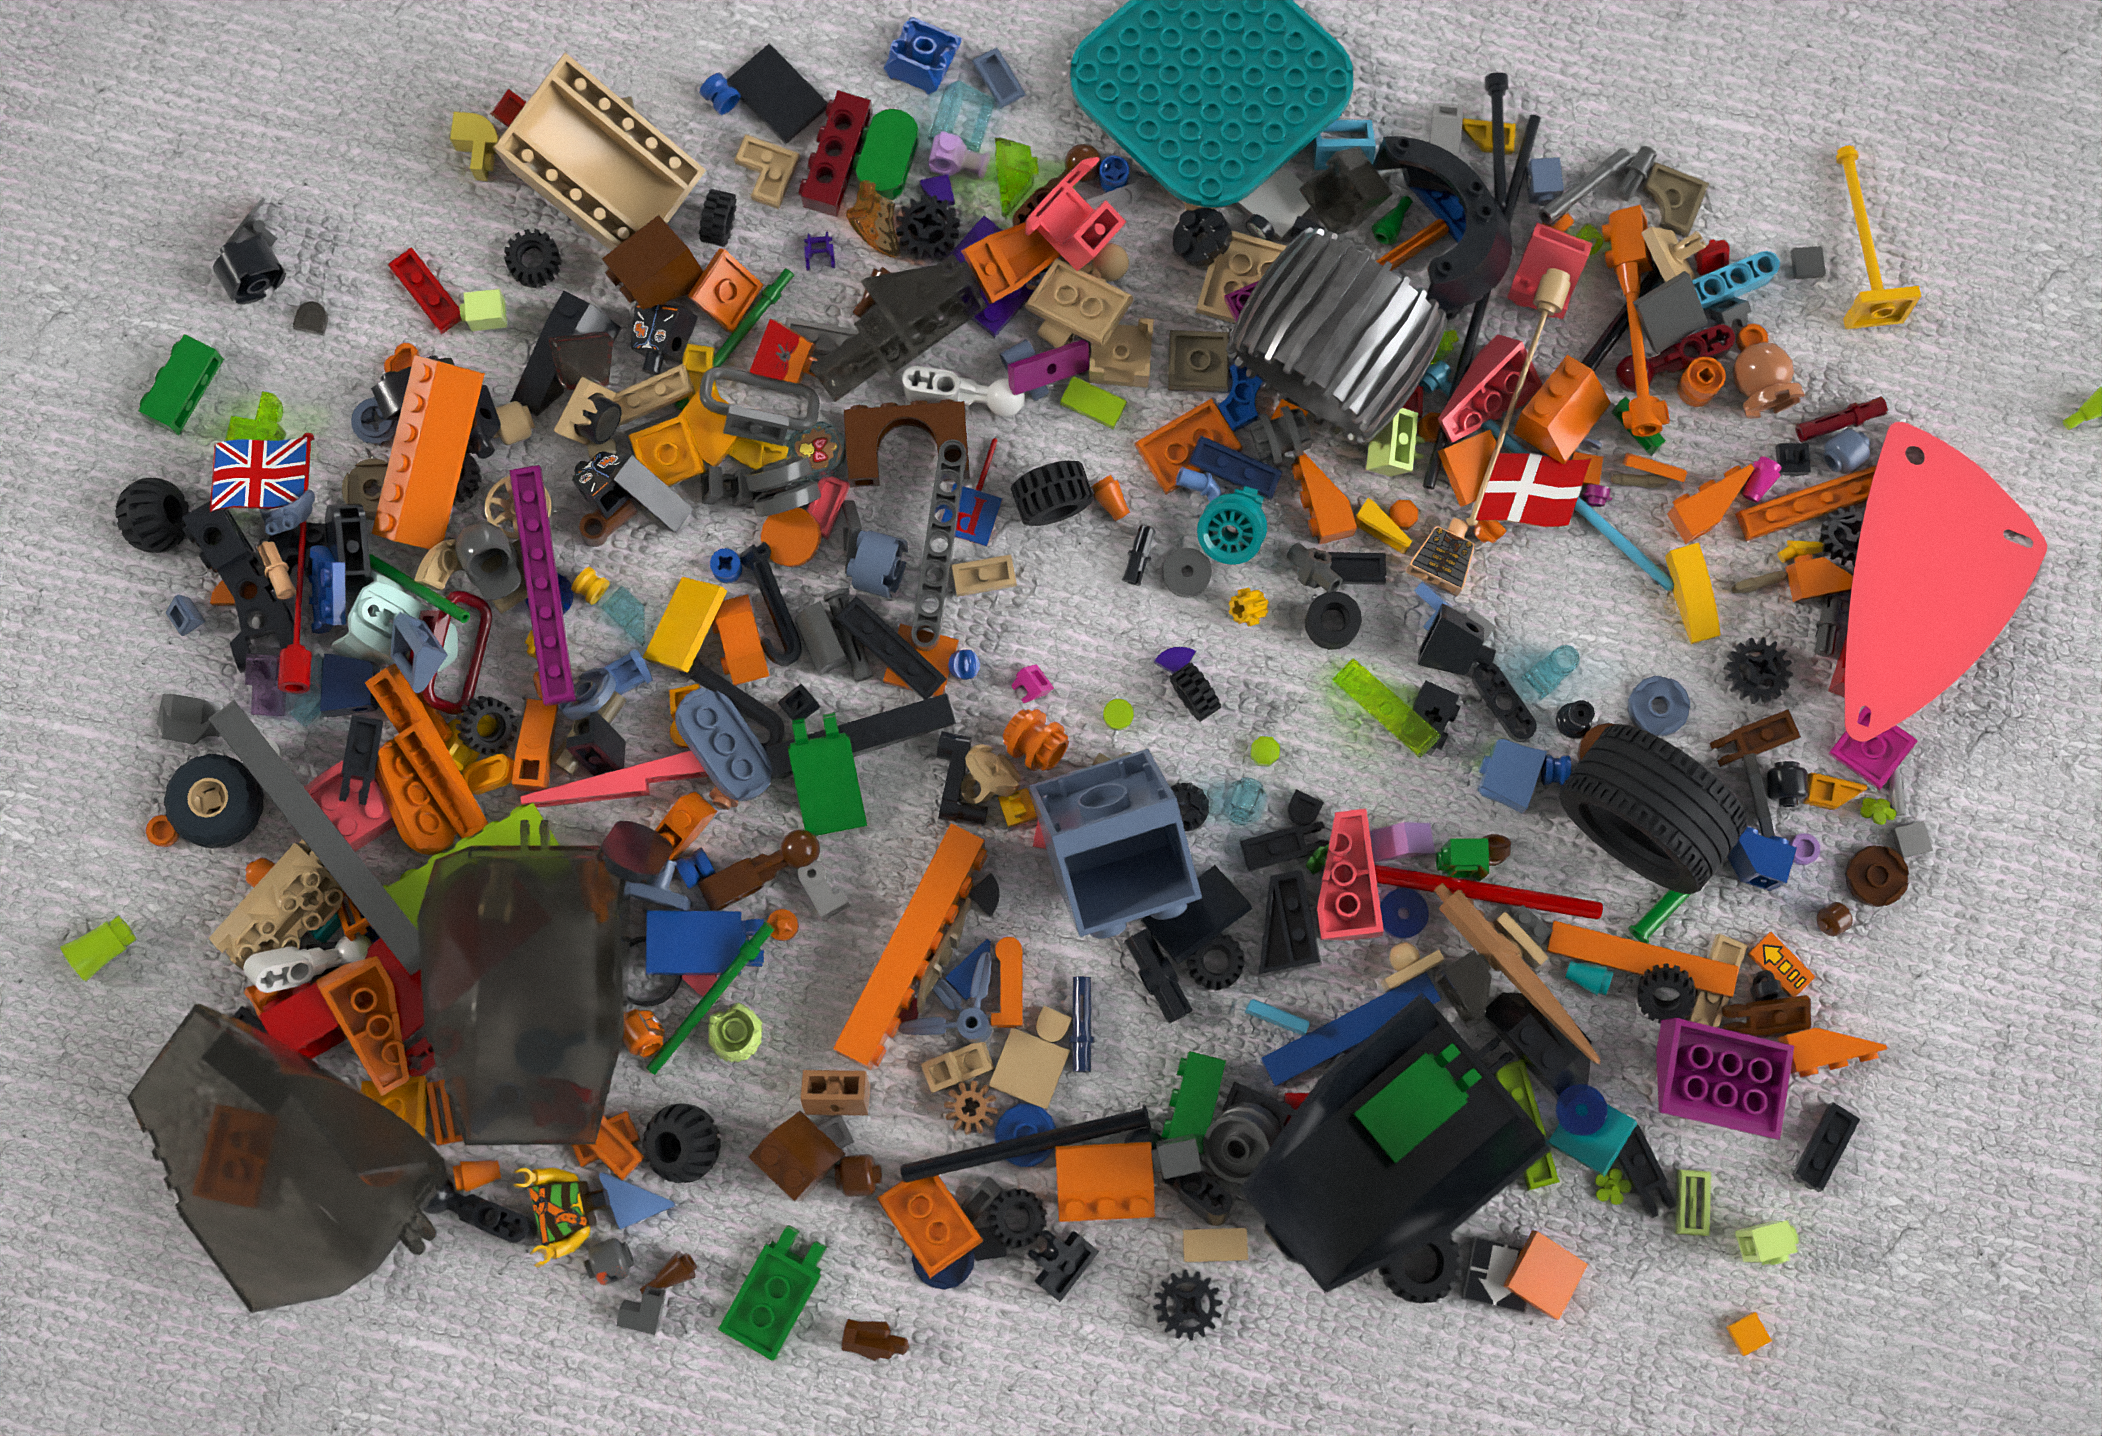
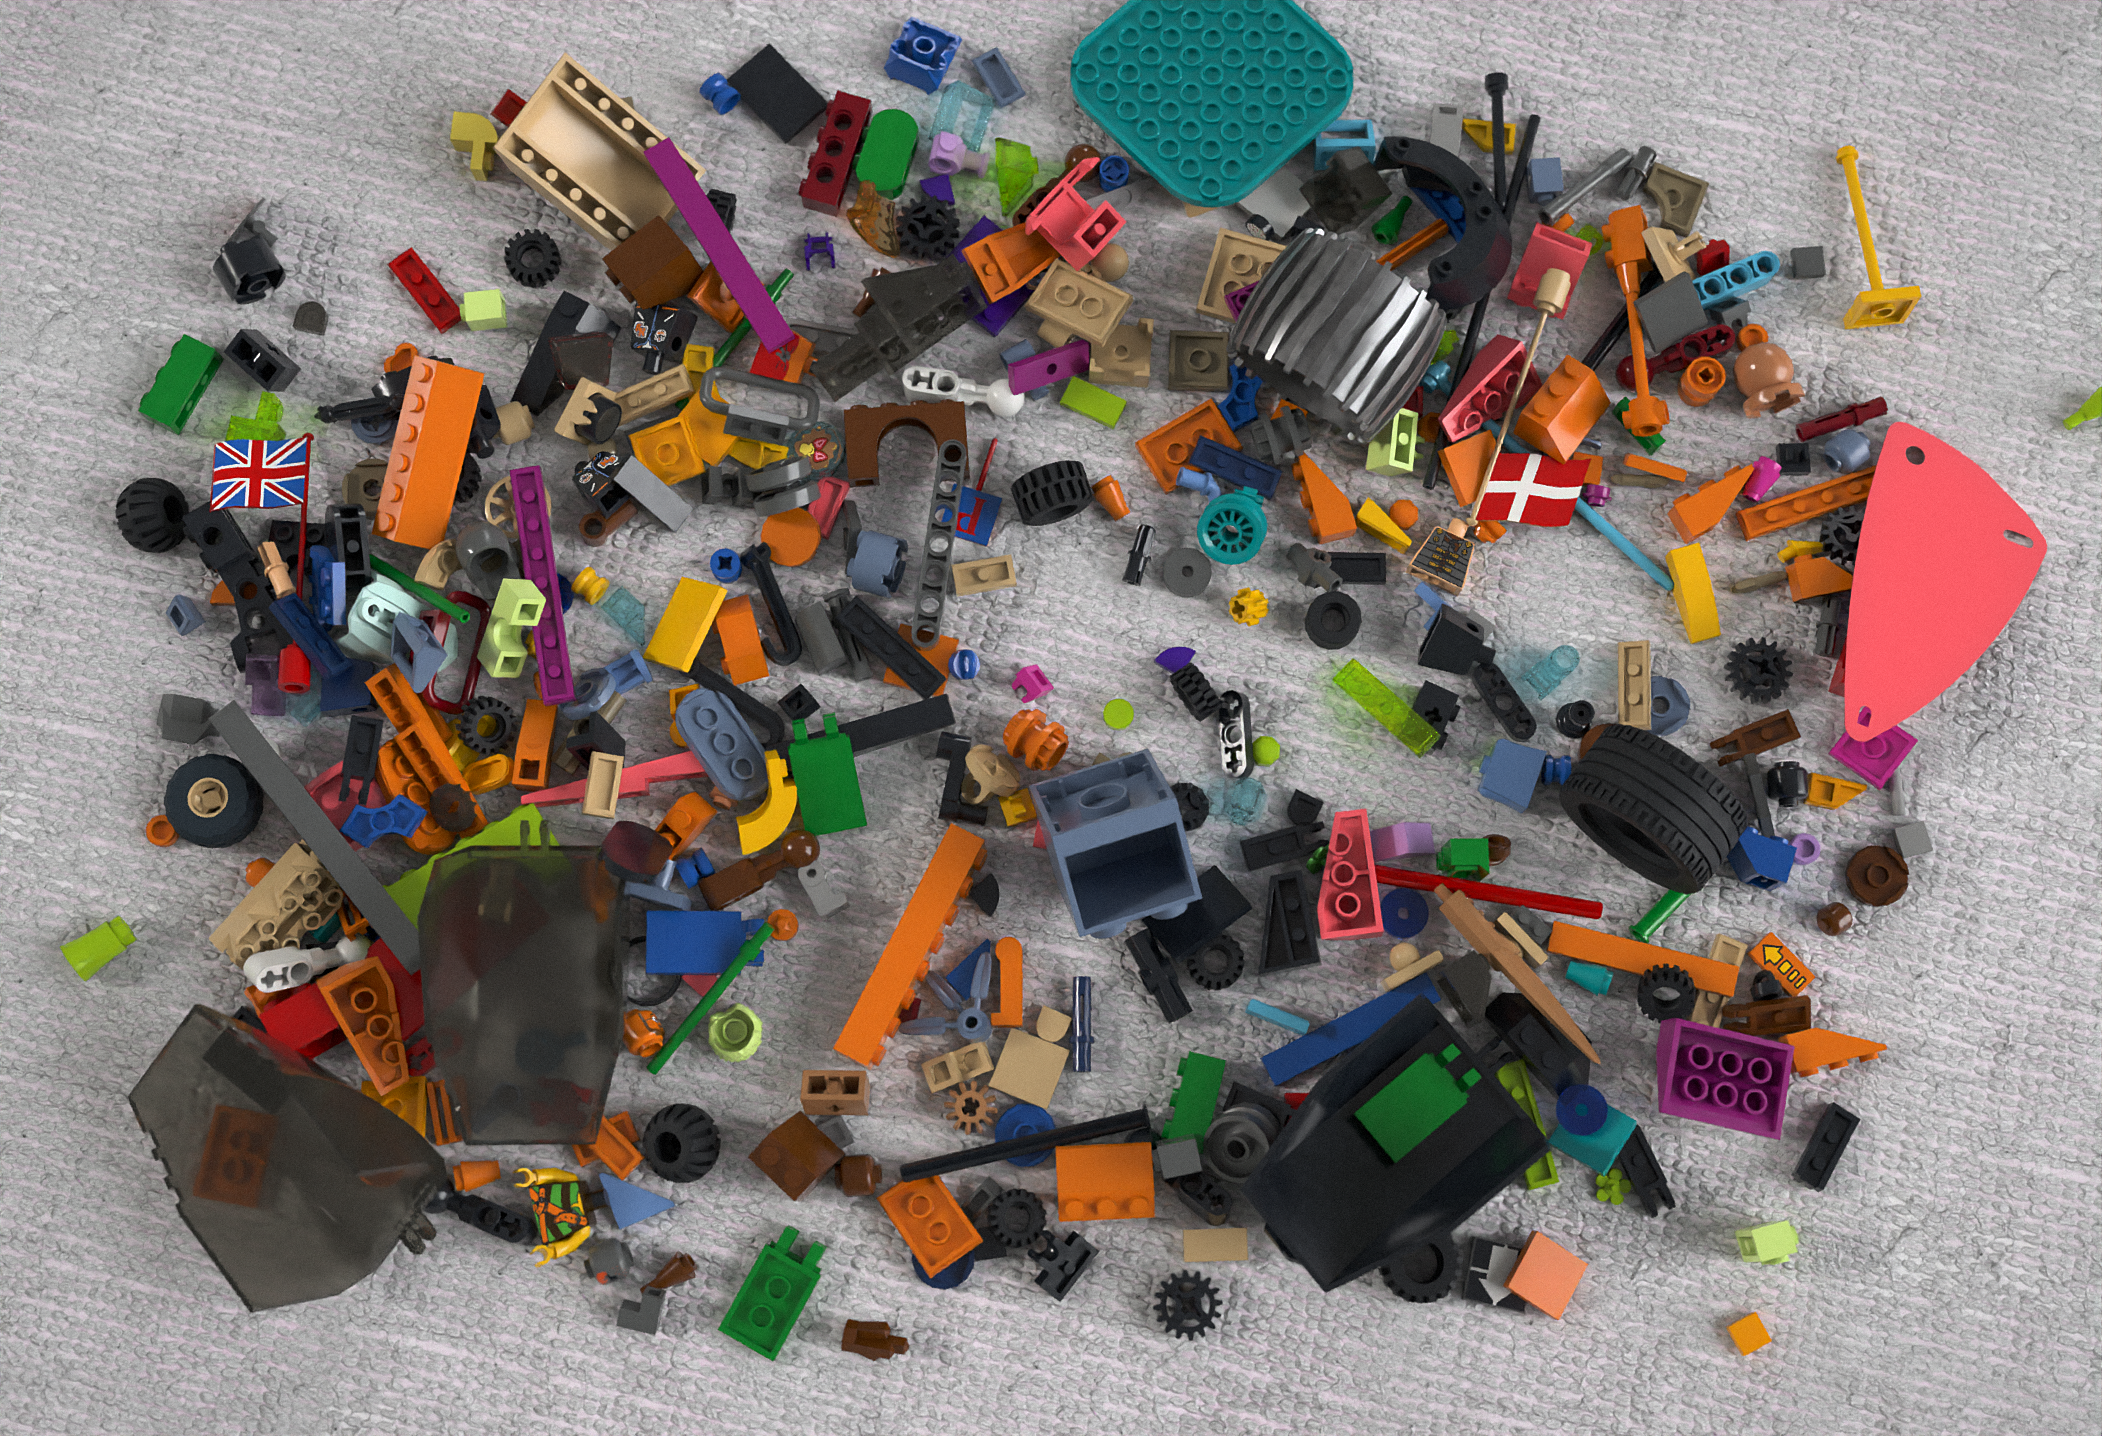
(262, 360): none -> black brick
(289, 515): sand blue helmet -> none
(310, 636): none -> dark blue tile
(360, 408): none -> black wheel
(397, 817): none -> blue tile
(442, 800): none -> clear smoke gear
(502, 648): none -> yellowish green arch
(602, 785): none -> tan tile
(719, 245): none -> magenta tile
(772, 817): none -> yellow arch
(774, 165): tan tile -> none
(942, 956): dark tan piece -> none
(1191, 225): black plate -> none
(1245, 743): none -> black beam
(1634, 684): none -> tan tile
(1705, 1202): yellowish green tile -> none
(1877, 810): lime plant -> none

